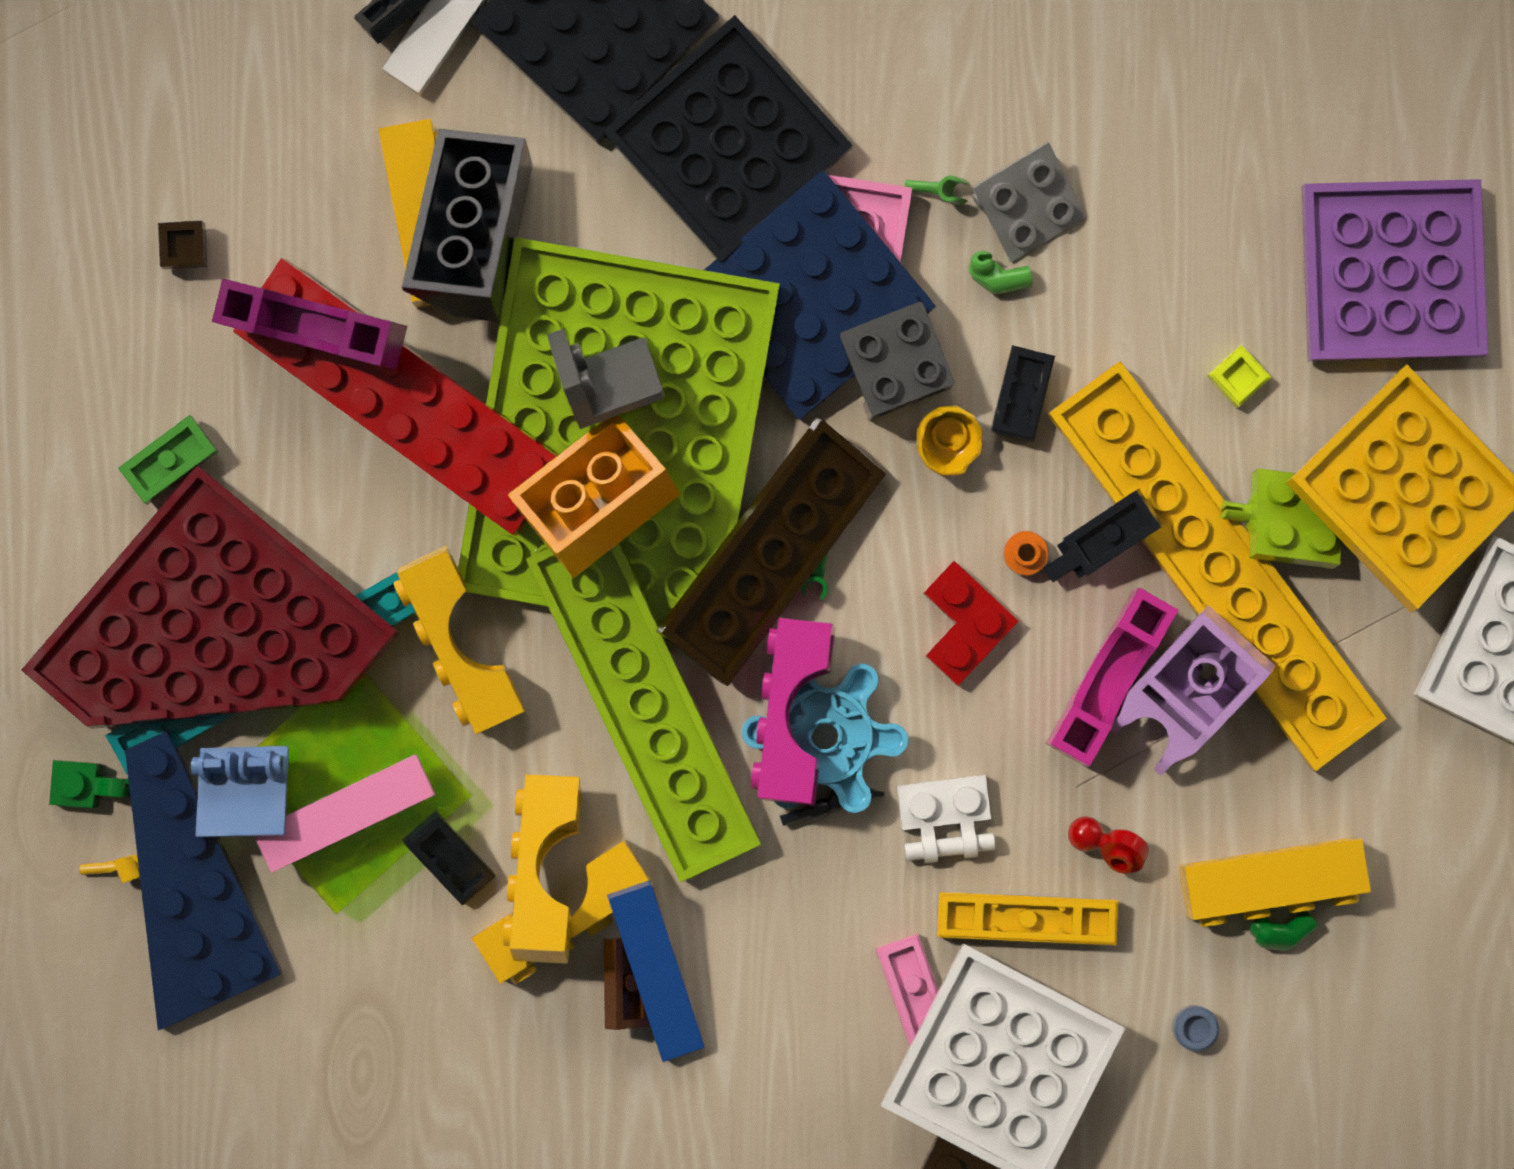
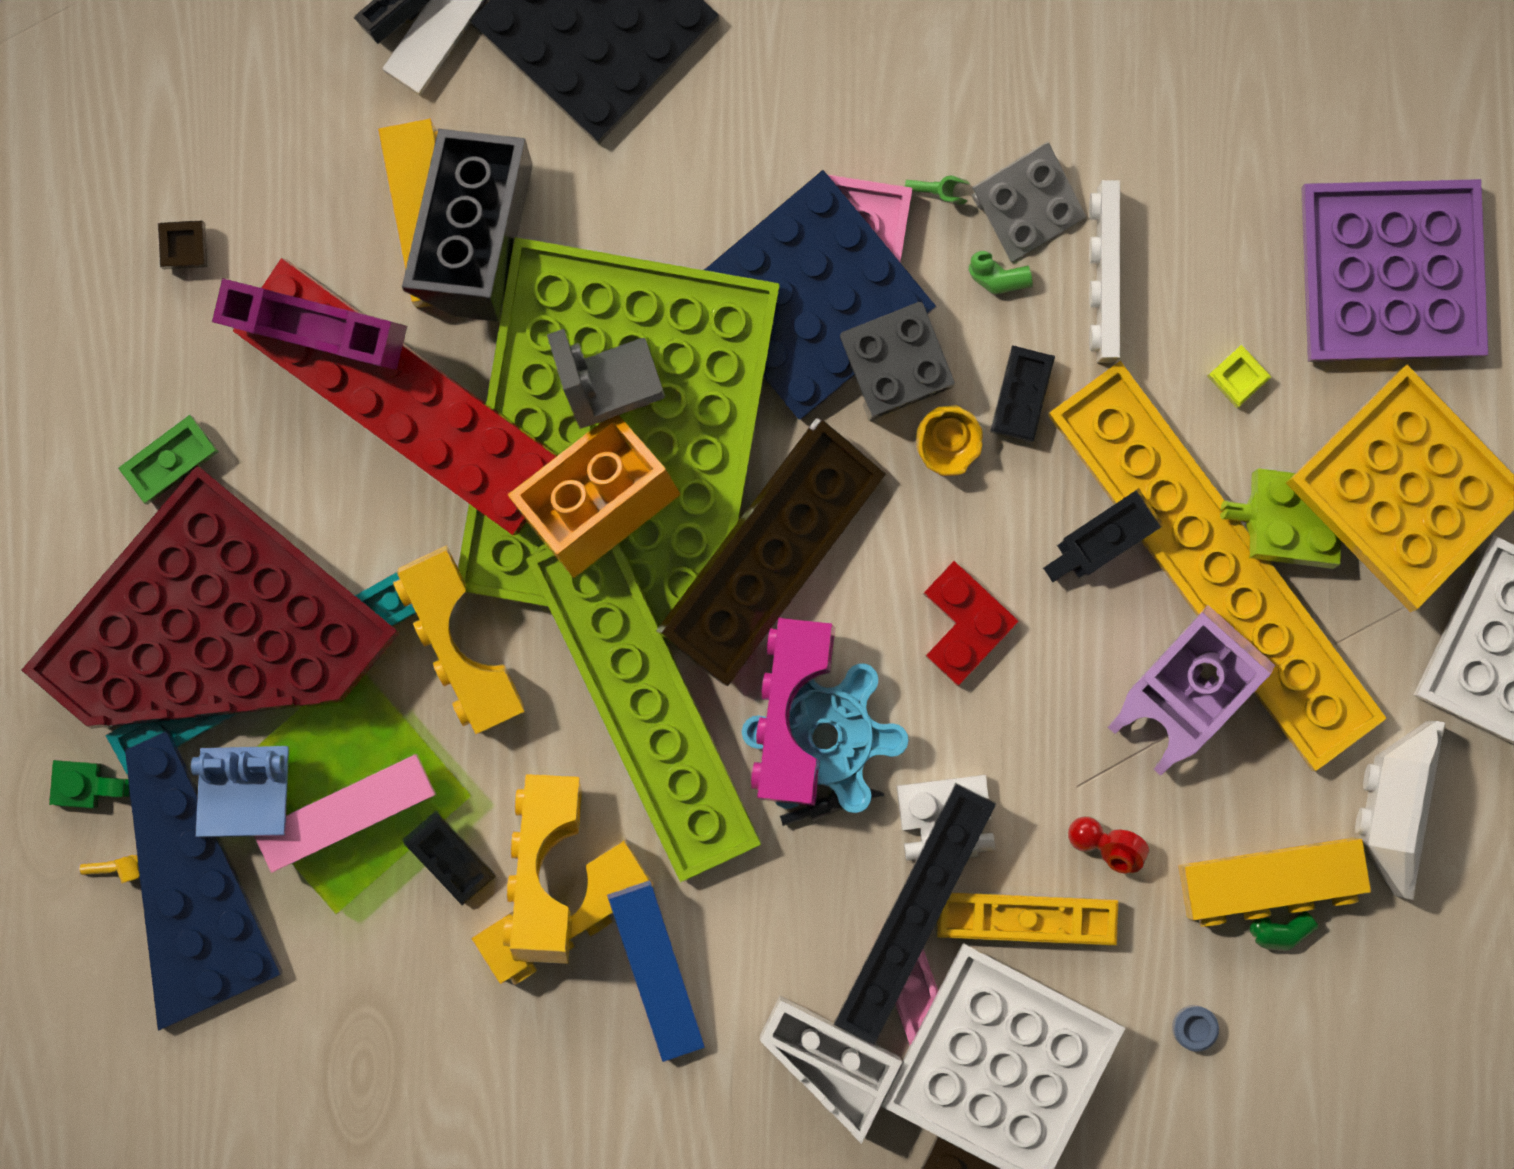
(621, 995): reddish brown plate -> none
(726, 138): black plate -> none
(818, 575): green hand -> none
(832, 1063): none -> white wedge
(914, 913): none -> black plate
(1013, 560): orange plate -> none
(1105, 252): none -> white plate
(1110, 675): dark pink arch -> none
(1399, 806): none -> white wedge

